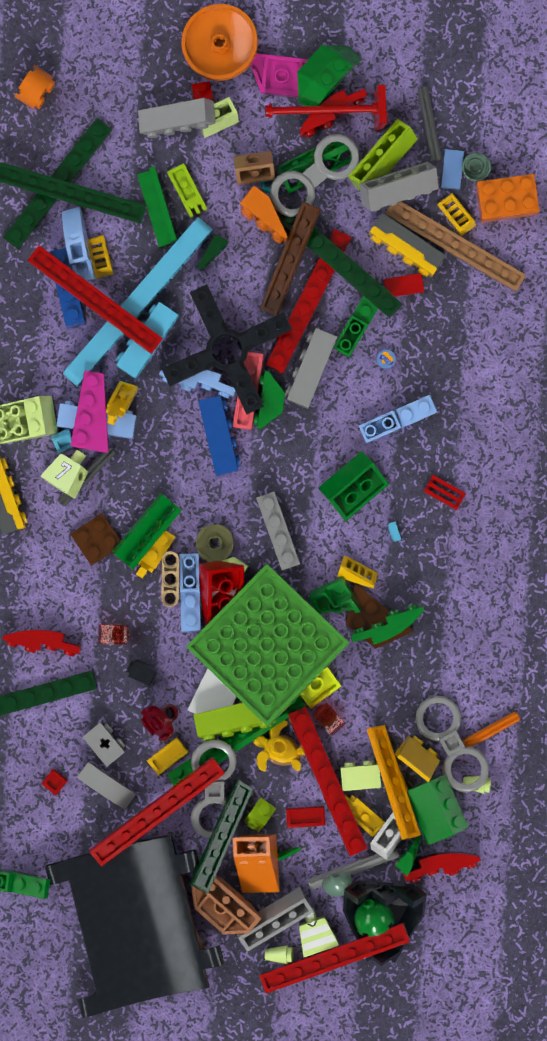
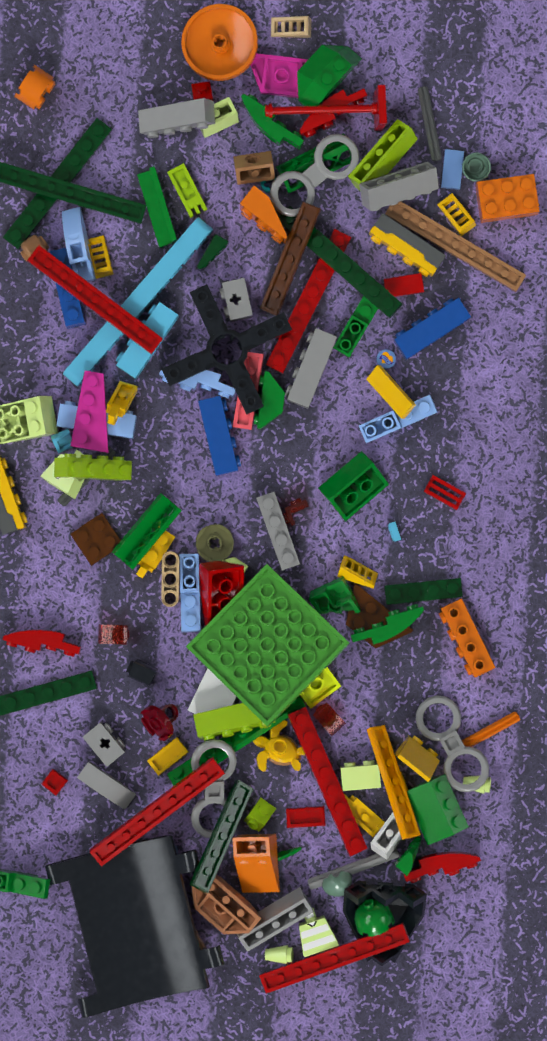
(31, 244): none -> medium nougat head
(90, 468): none -> lime brick
(239, 289): none -> light grey brick
(273, 130): none -> green slope
(296, 506): none -> clear red bracket
(299, 34): none -> tan slope
(391, 391): none -> yellow tile
(423, 591): none -> dark green plate
(432, 328): none -> blue brick
(467, 638): none -> orange brick

